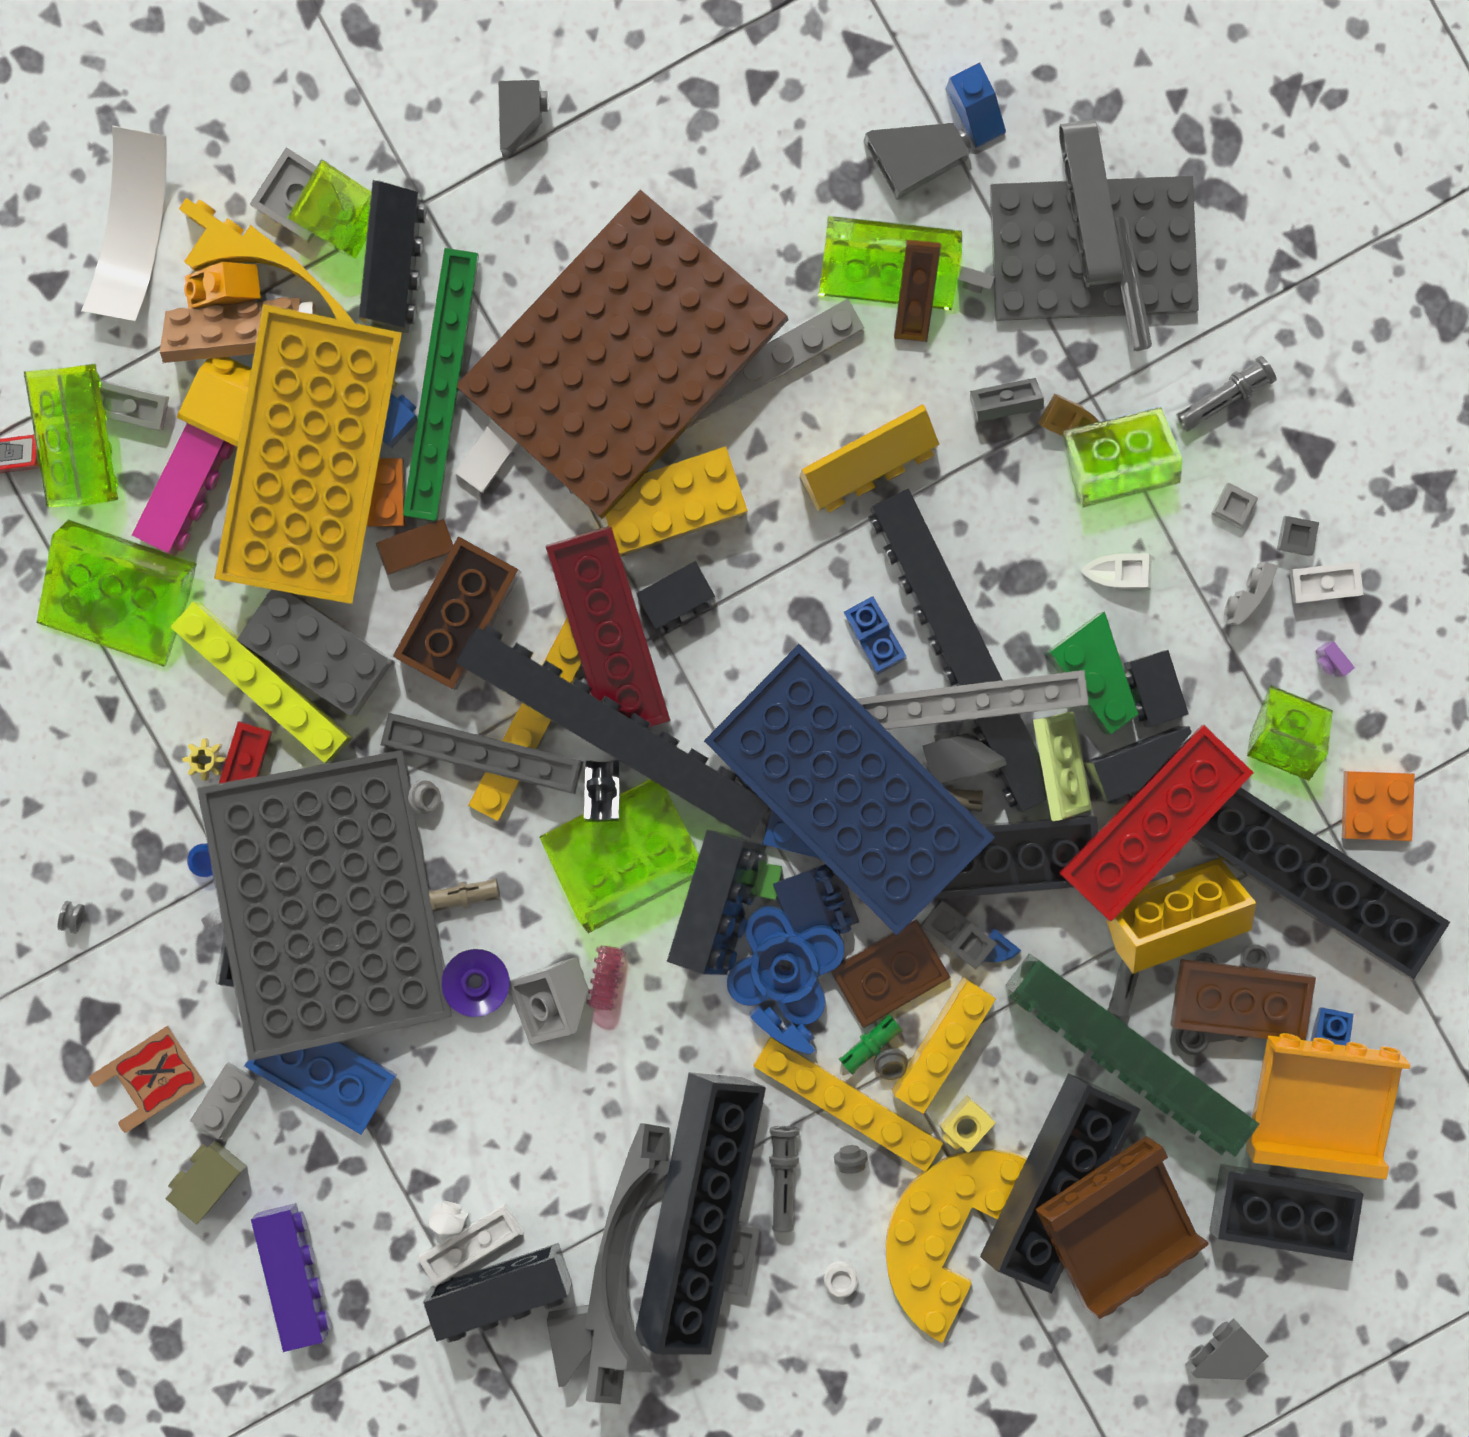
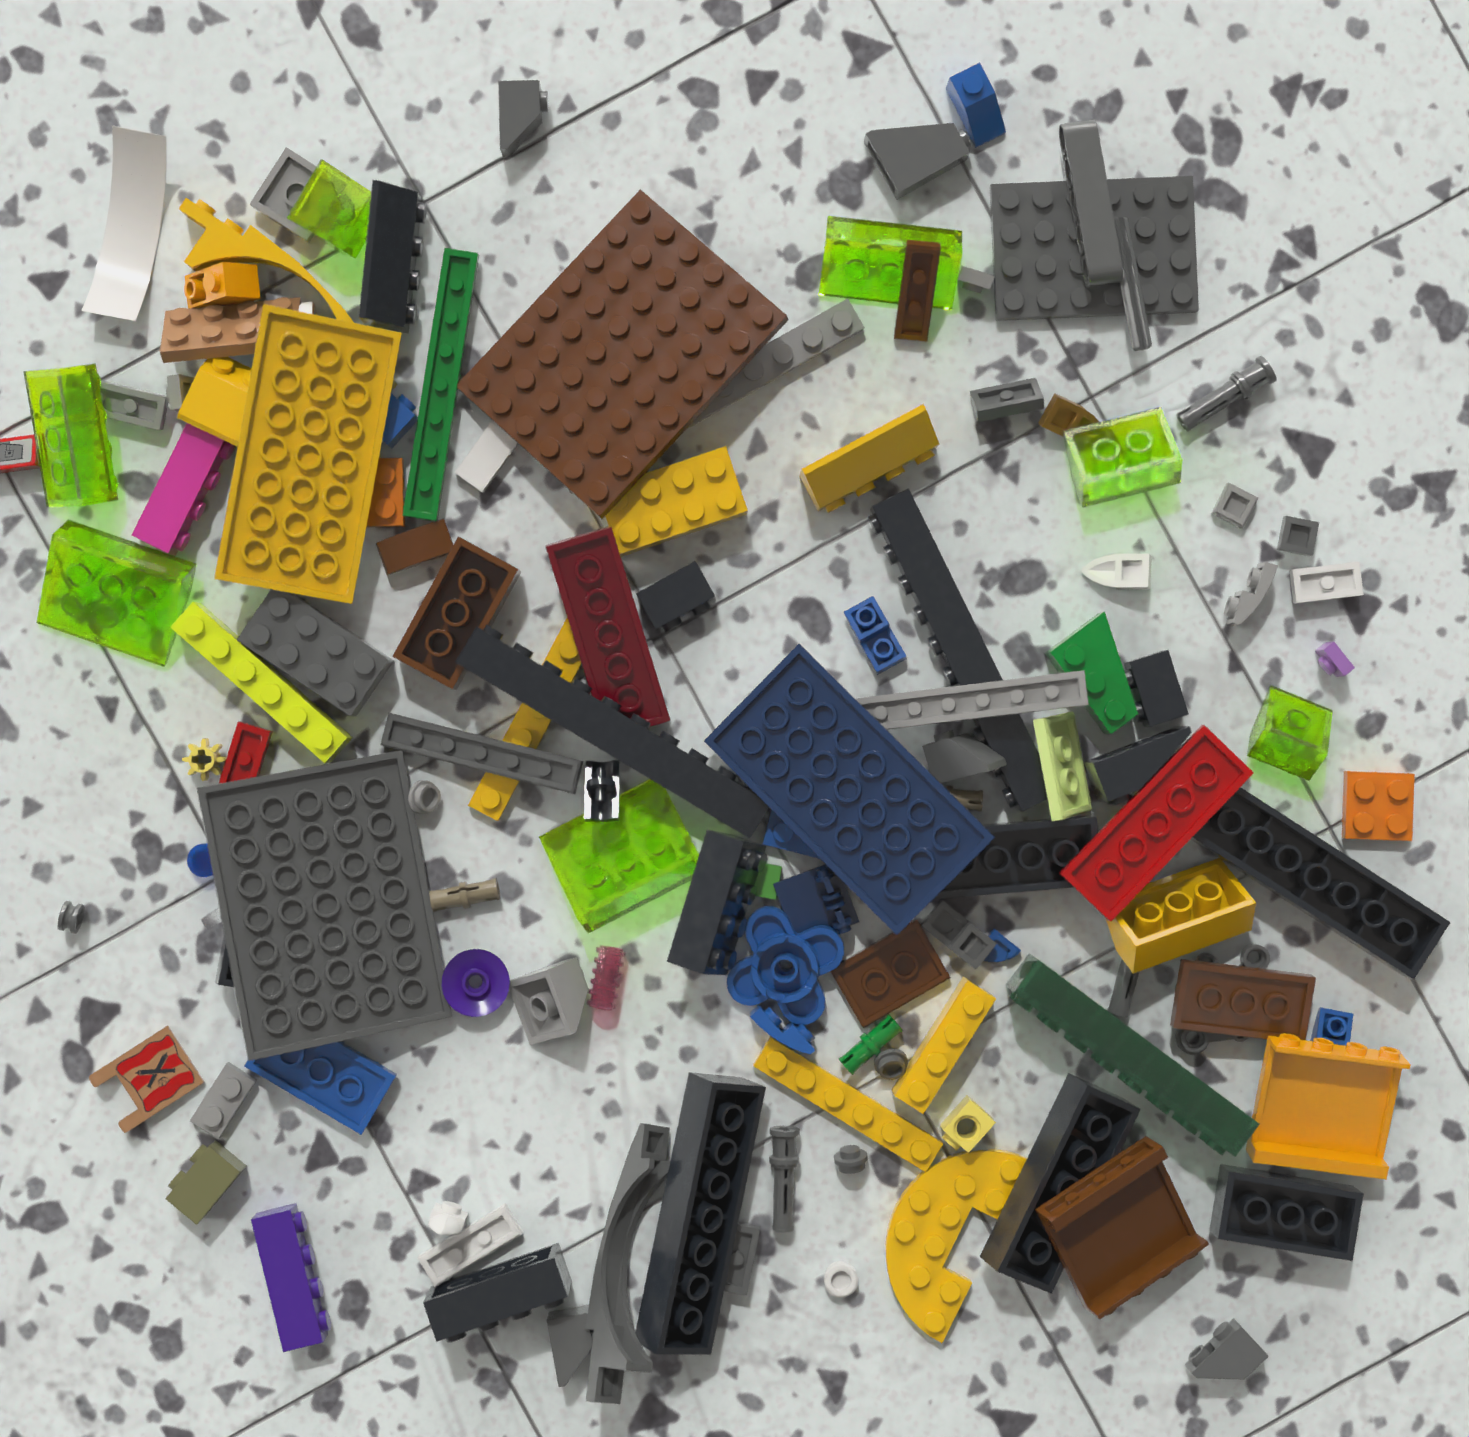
(177, 390): none -> light grey plate

